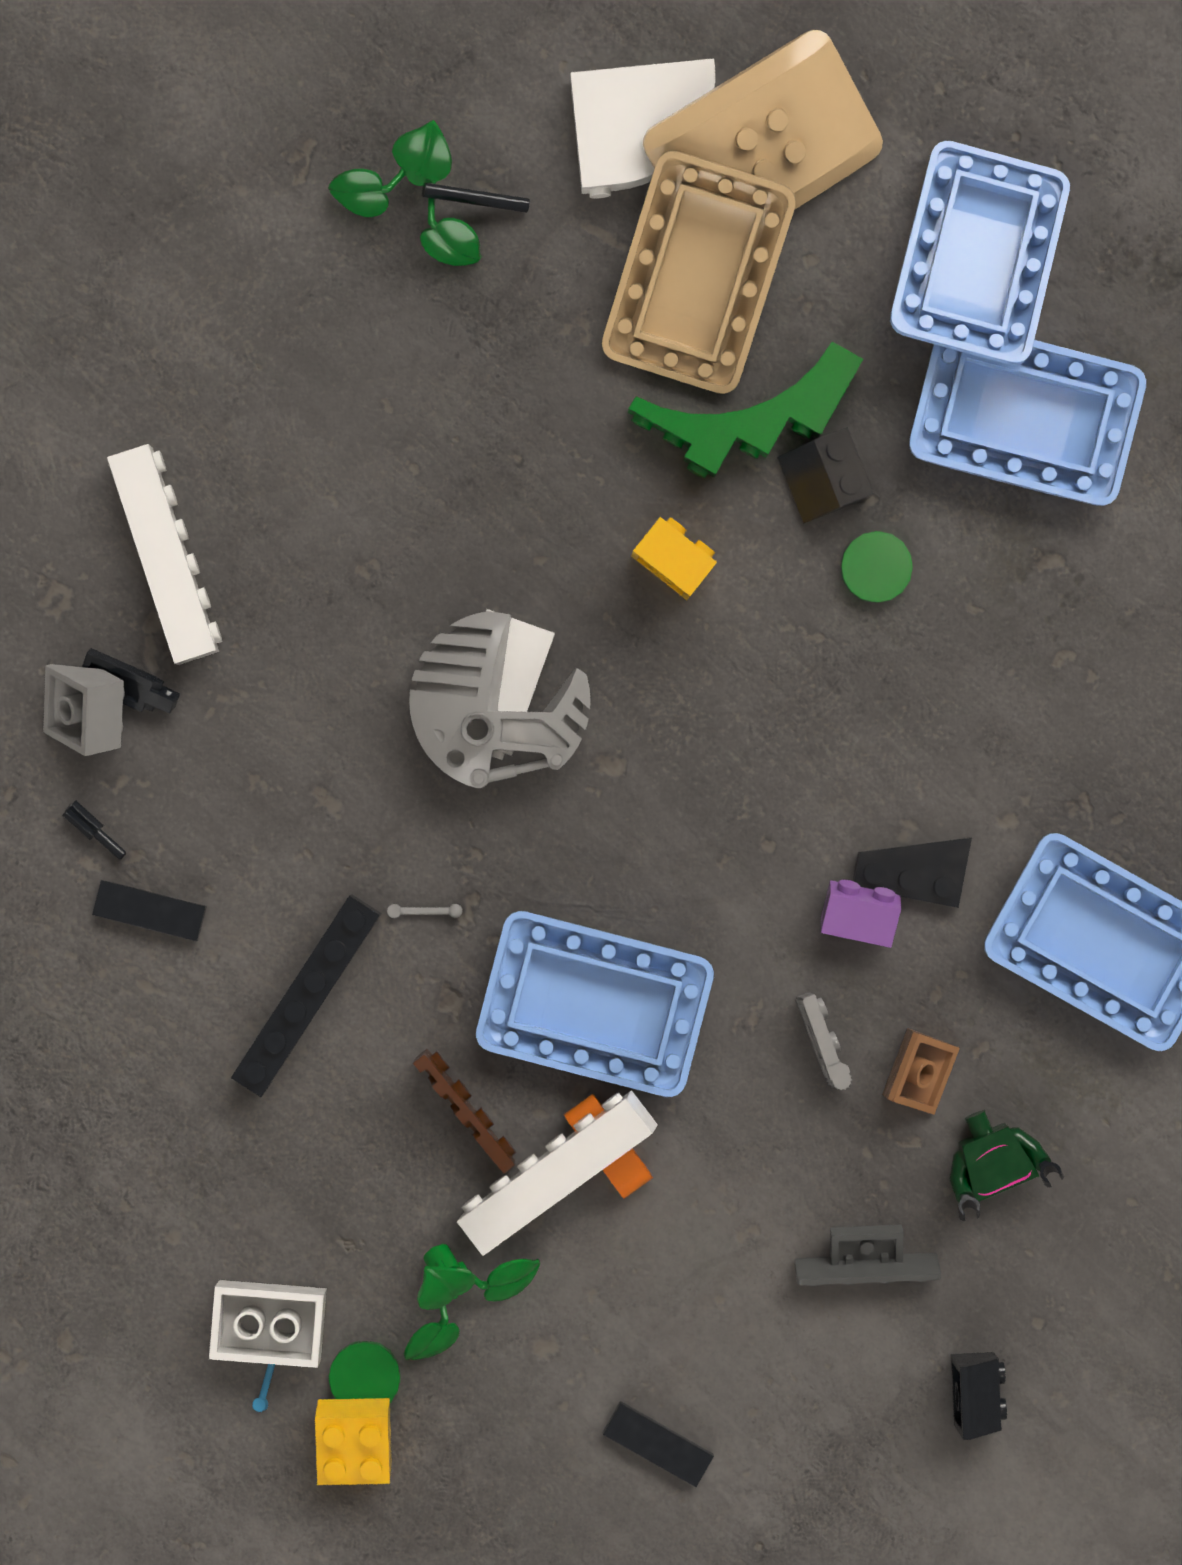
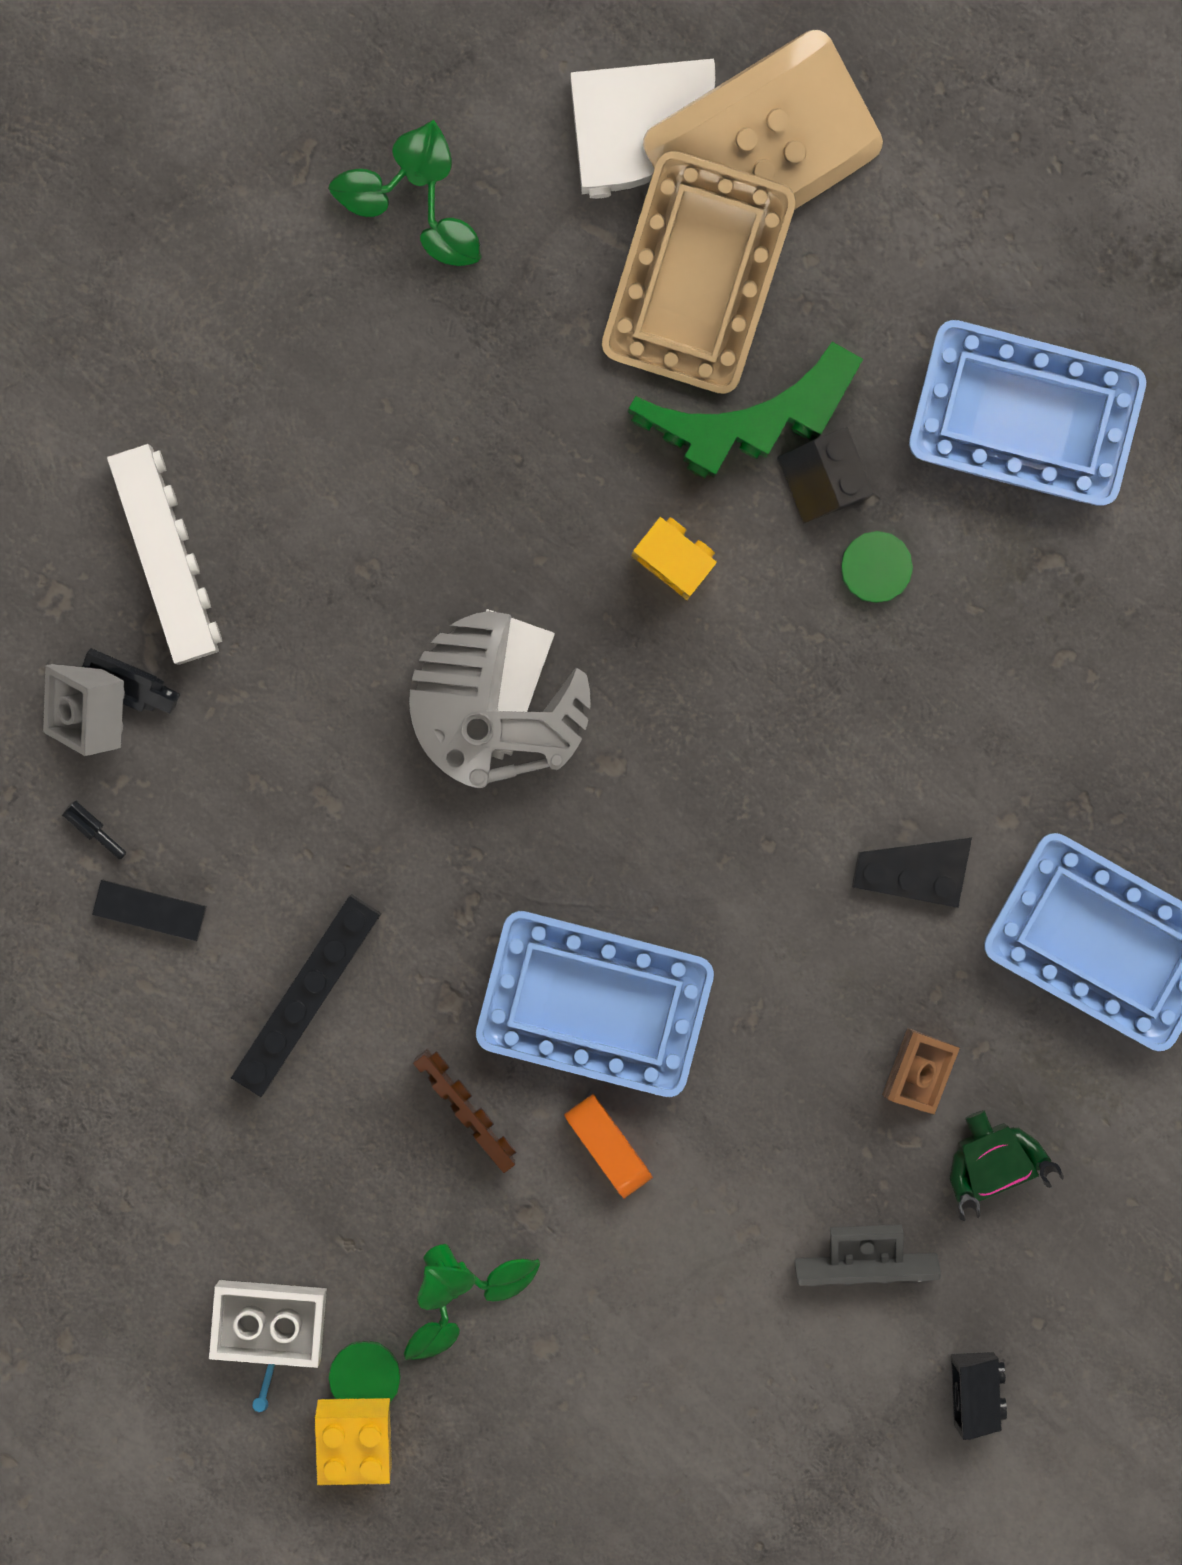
(395, 911): light grey hinge -> none
(475, 197): black bar -> none
(557, 1172): white brick -> none
(658, 1444): black tile -> none
(824, 1042): light grey hinge -> none
(861, 913): medium lavender brick -> none
(980, 253): light blue wedge -> none

